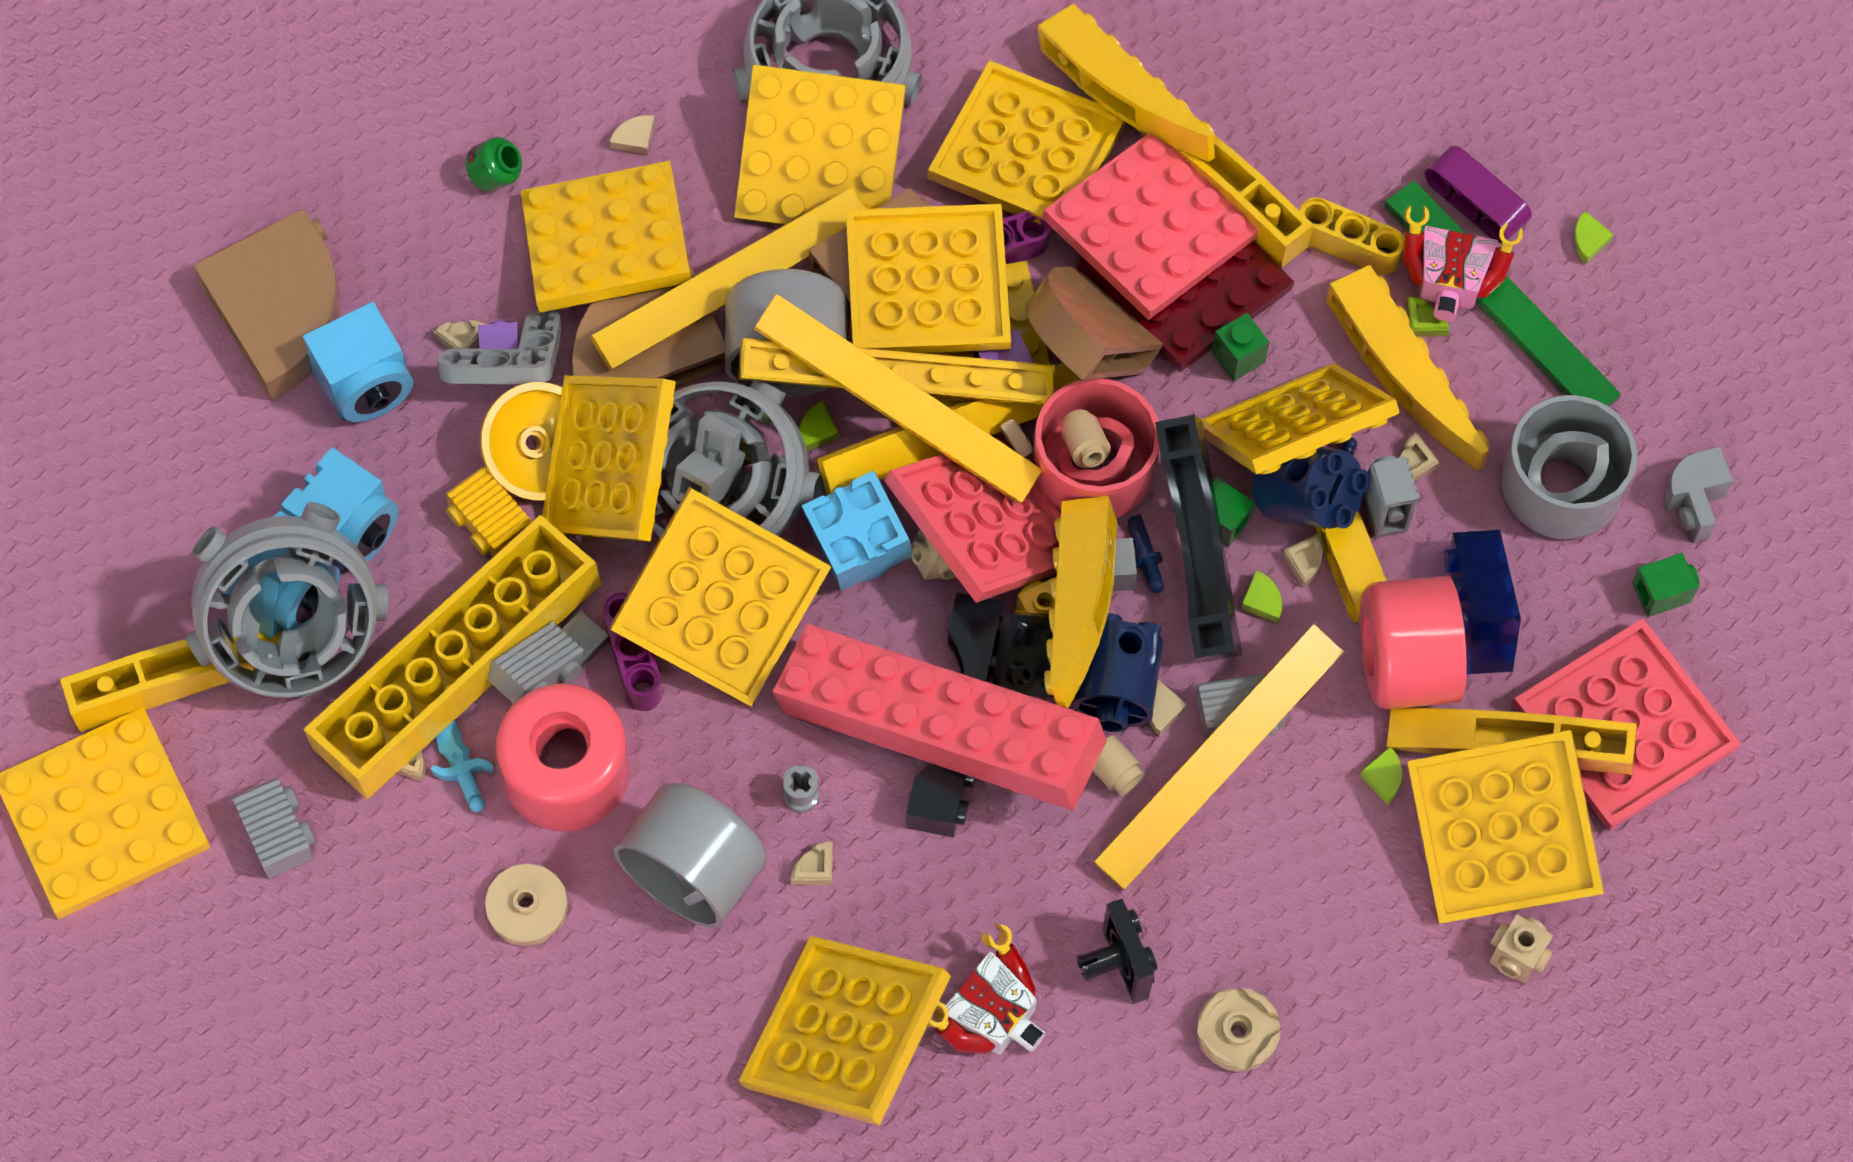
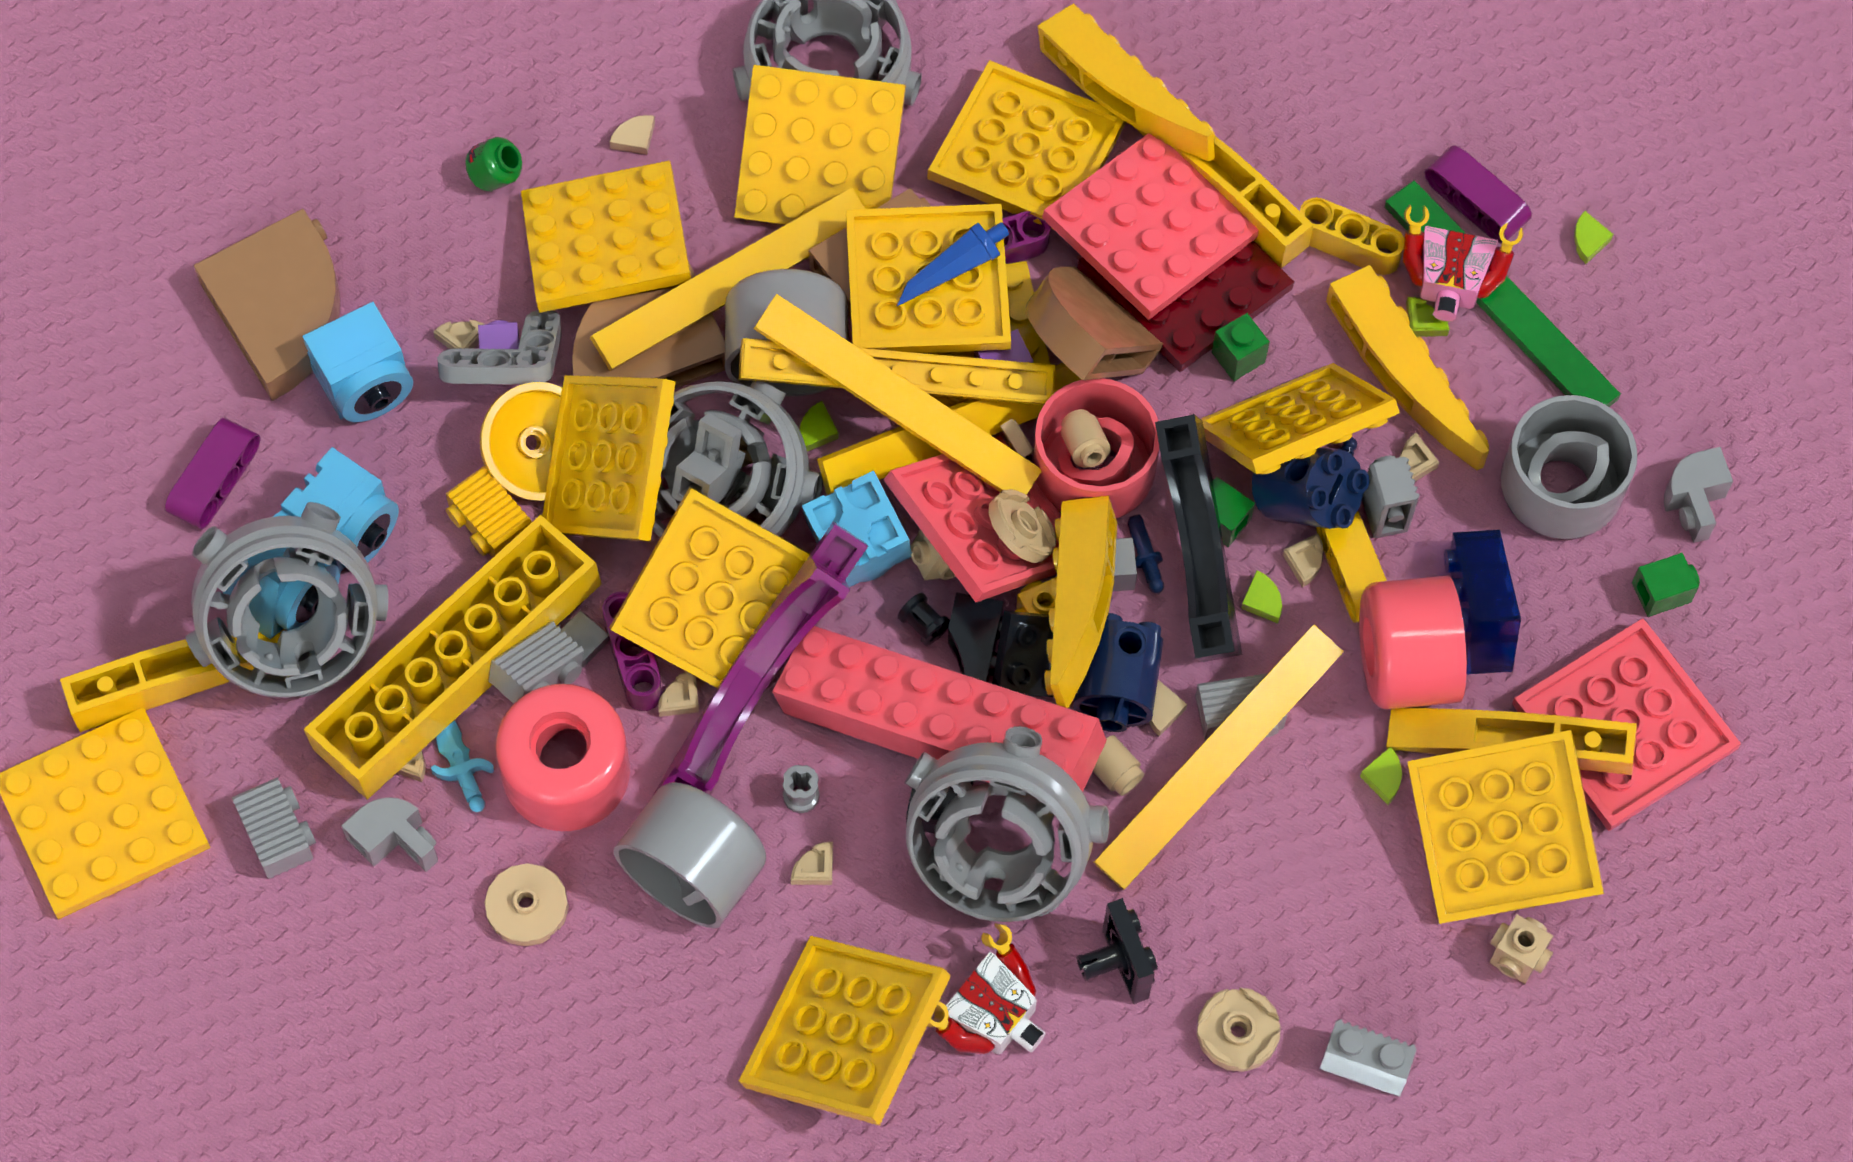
(212, 473): none -> magenta beam
(390, 823): none -> light grey brick
(680, 696): none -> tan tile
(793, 614): none -> magenta slope
(924, 619): none -> black bush
(963, 255): none -> blue bar
(1021, 527): none -> tan plate
(1034, 794): none -> light grey piece
(1368, 1058): none -> light grey brick

